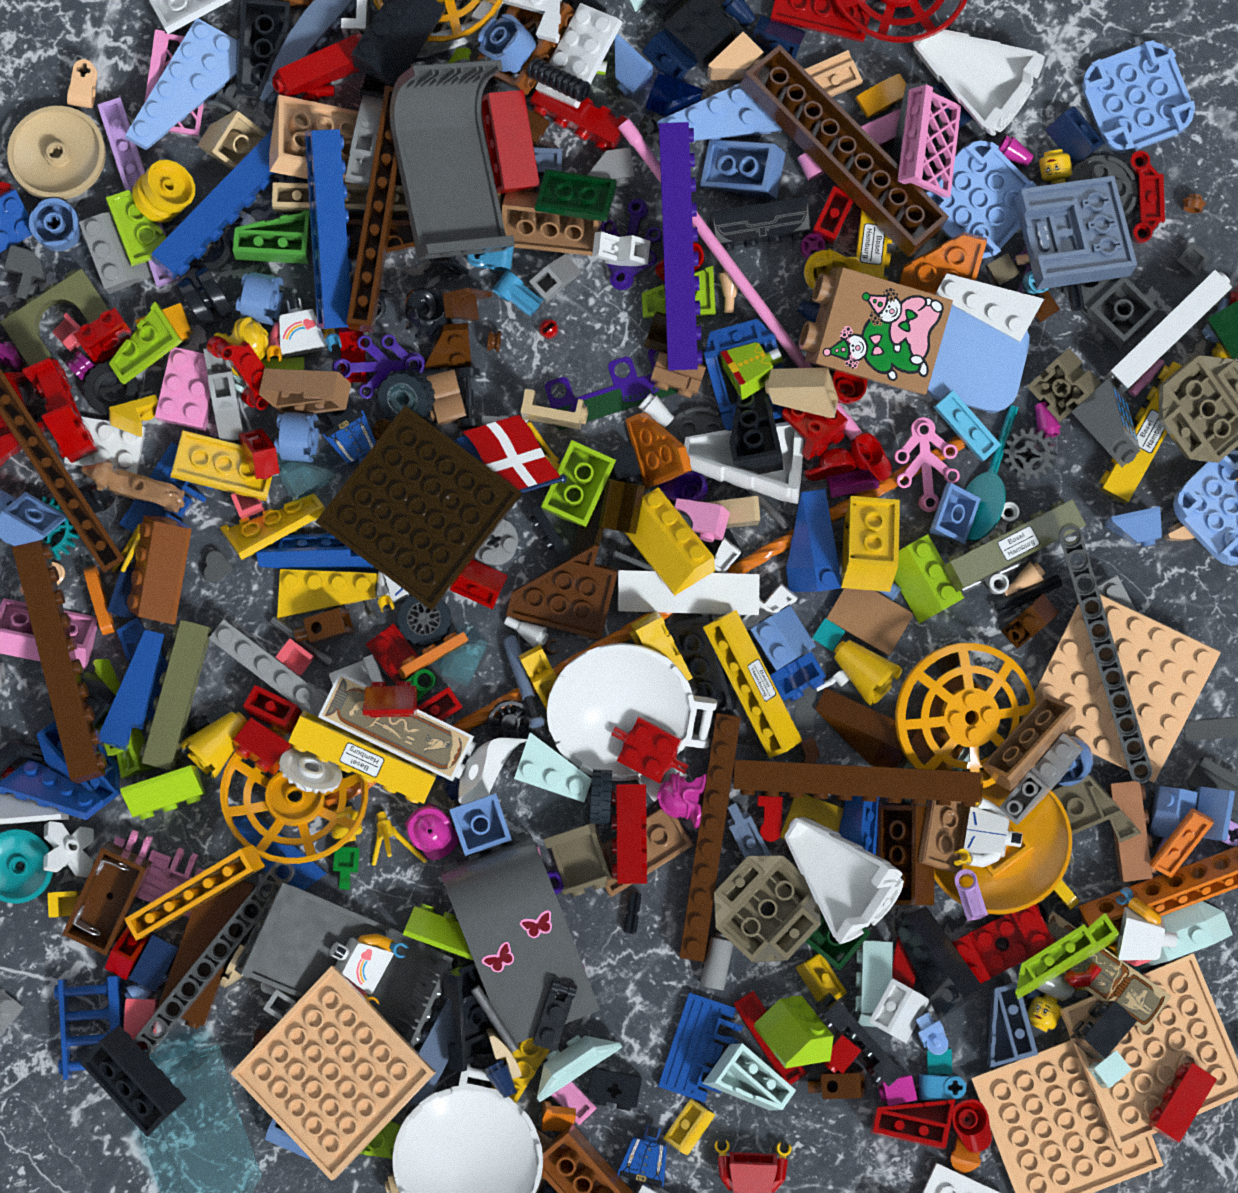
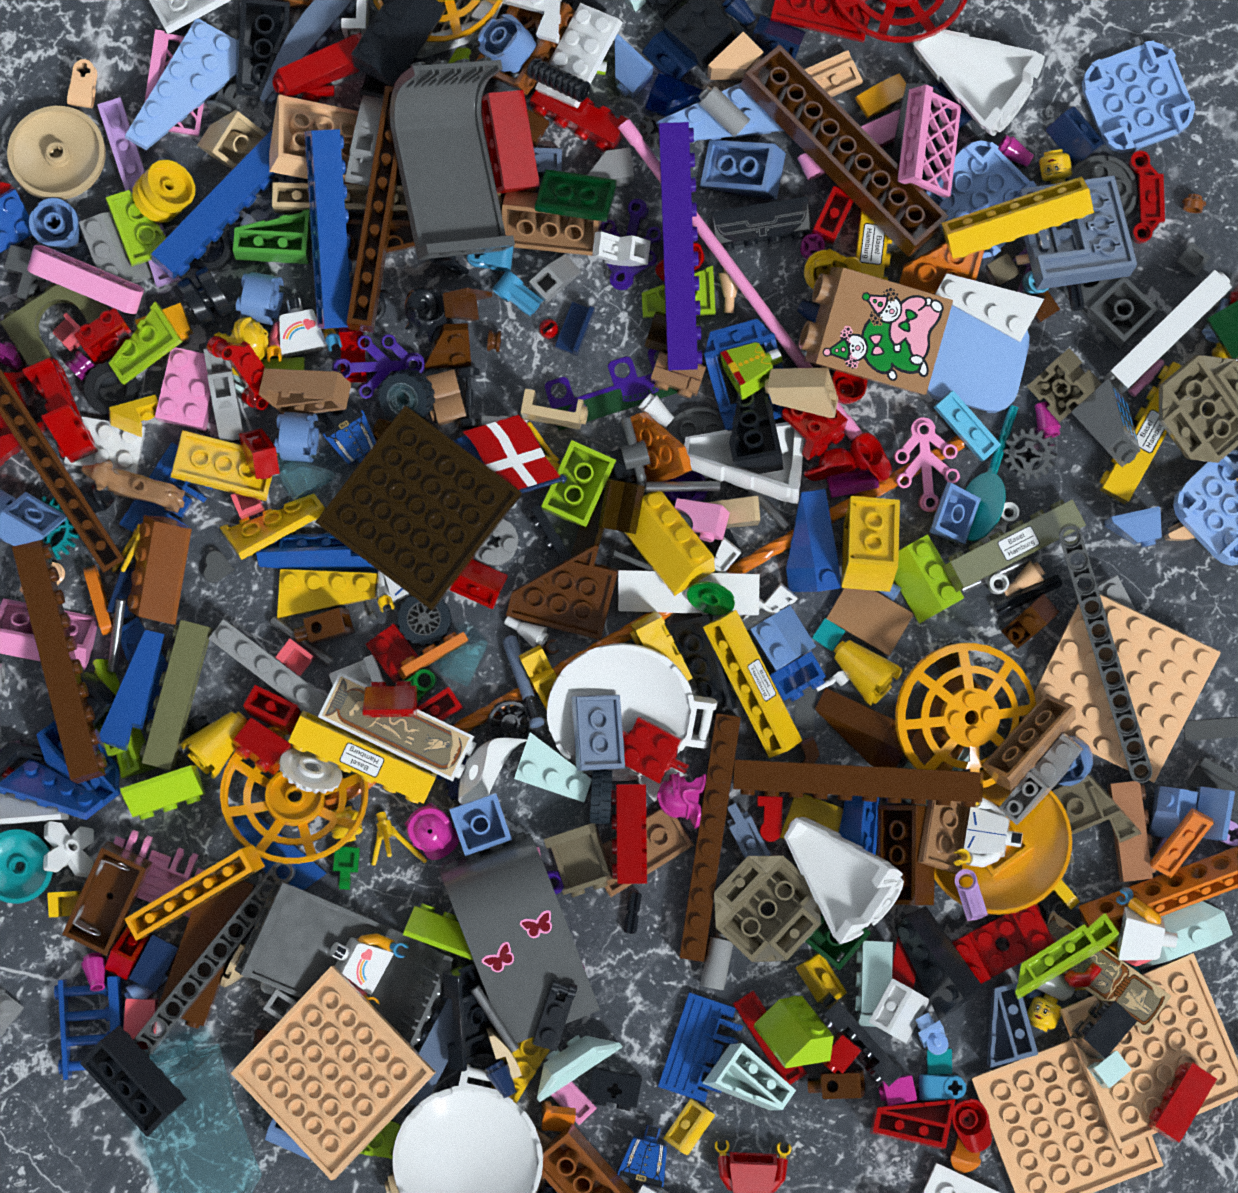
(85, 279): none -> bright pink beam
(94, 970): none -> dark pink cone
(116, 634): none -> flat silver bar
(575, 328): none -> dark blue panel
(598, 732): none -> sand blue tile
(635, 453): none -> dark grey piece
(683, 486): none -> flat silver bar
(711, 598): none -> green dish
(723, 110): none -> light grey brick
(1017, 217): none -> yellow brick

